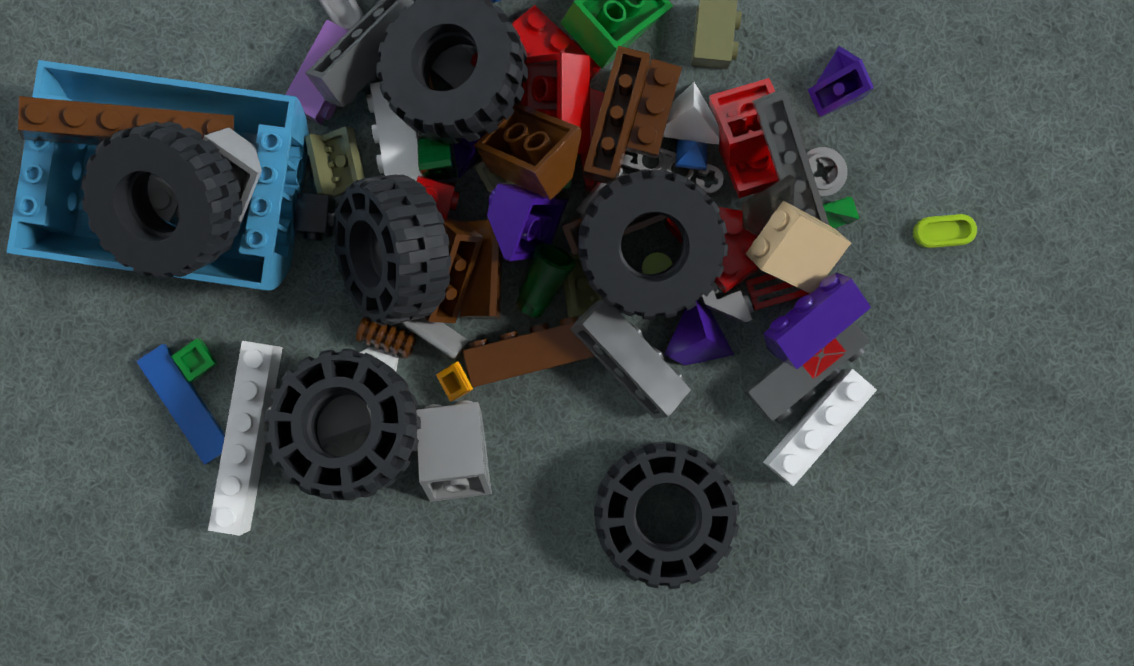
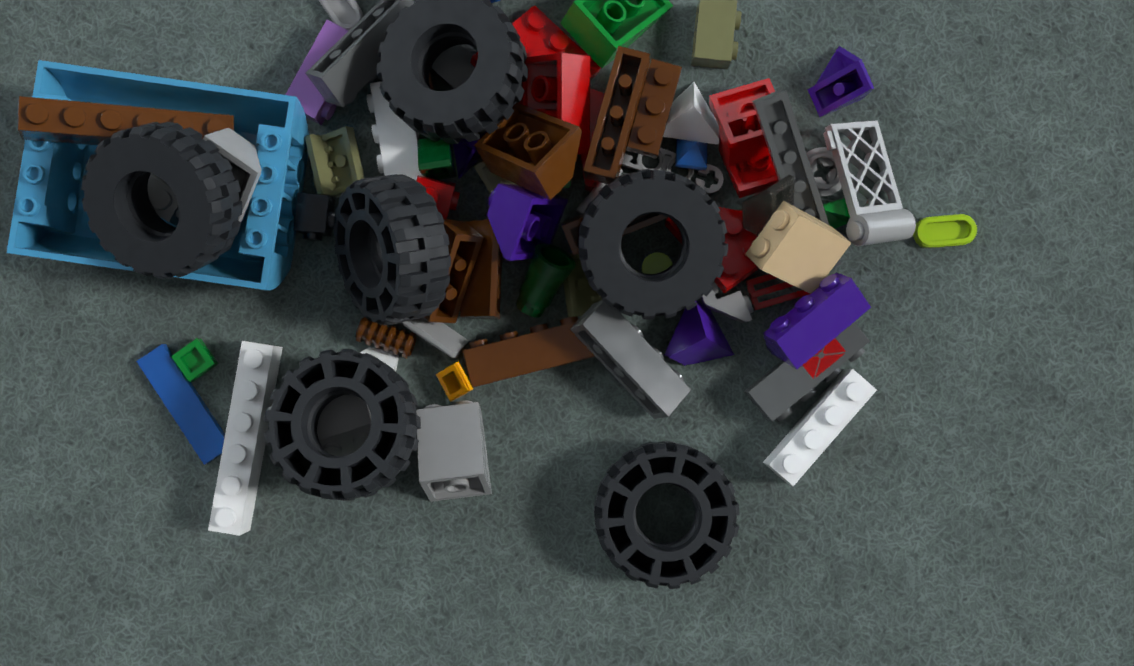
(868, 223): none -> light grey piece

